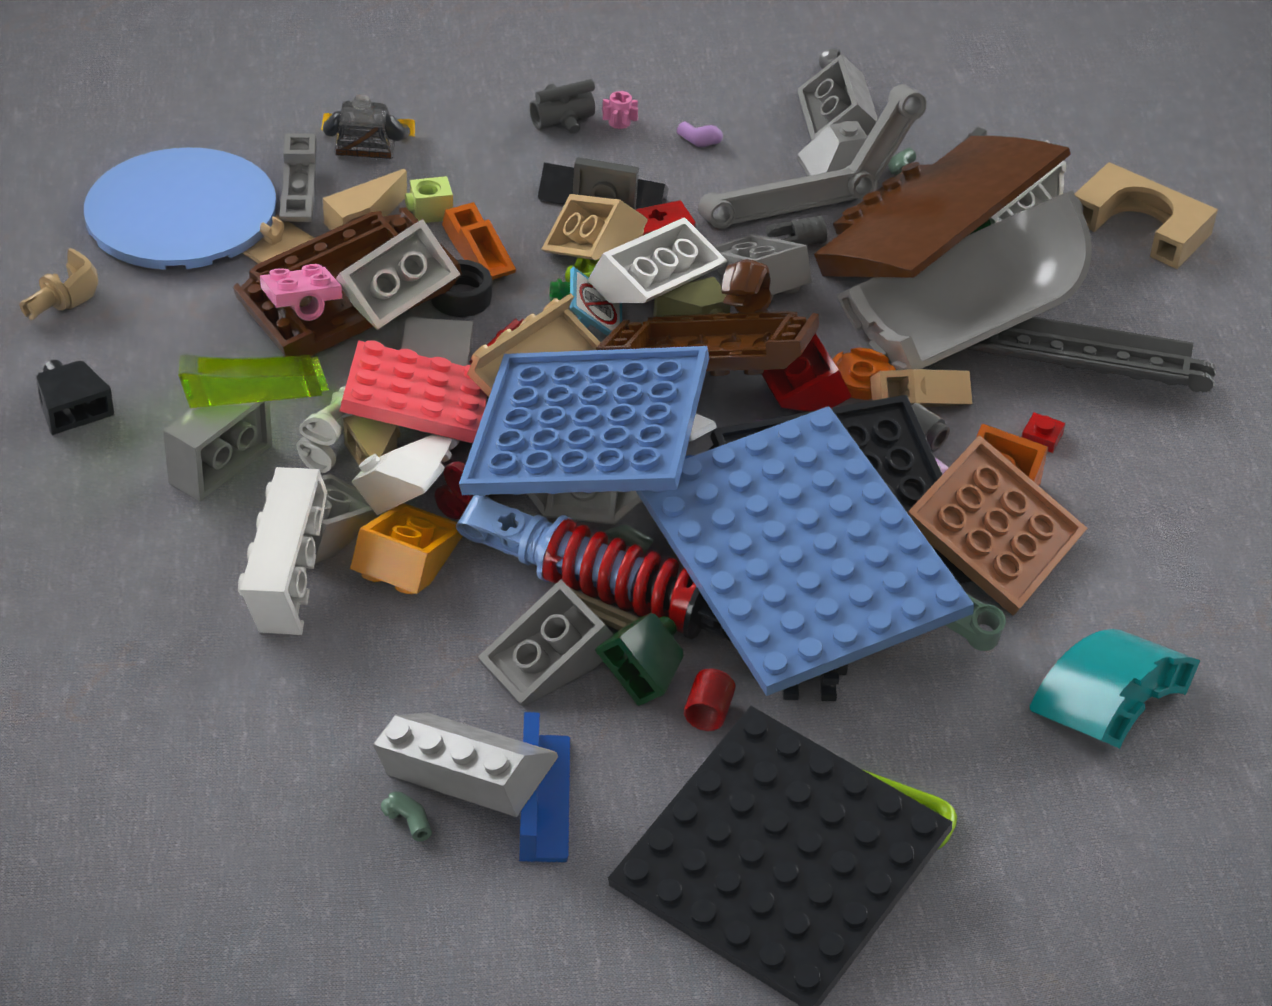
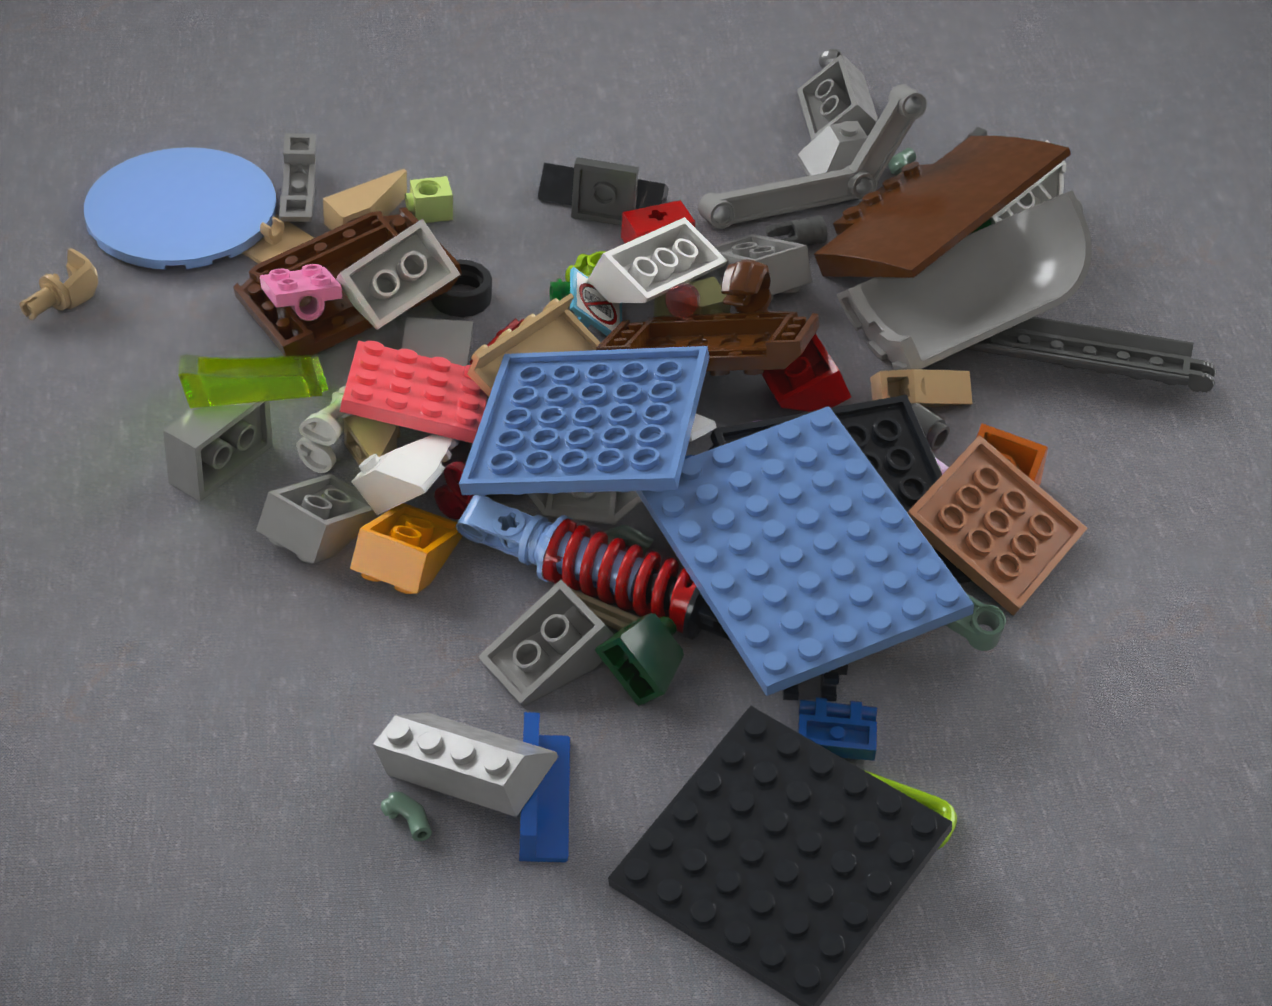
(72, 395): black torso -> none
(283, 550): white wedge -> none
(366, 129): torso -> none
(477, 239): orange slope -> none
(563, 105): dark grey pin -> none
(593, 226): tan slope -> none
(620, 110): bright pink gear -> none
(682, 300): none -> clear red tile
(700, 136): lavender arm -> none
(709, 699): red piece -> none
(840, 728): none -> blue plate
(859, 367): orange tile -> none
(1044, 430): red plate -> none
(1107, 679): teal panel -> none
(1184, 219): tan arch -> none

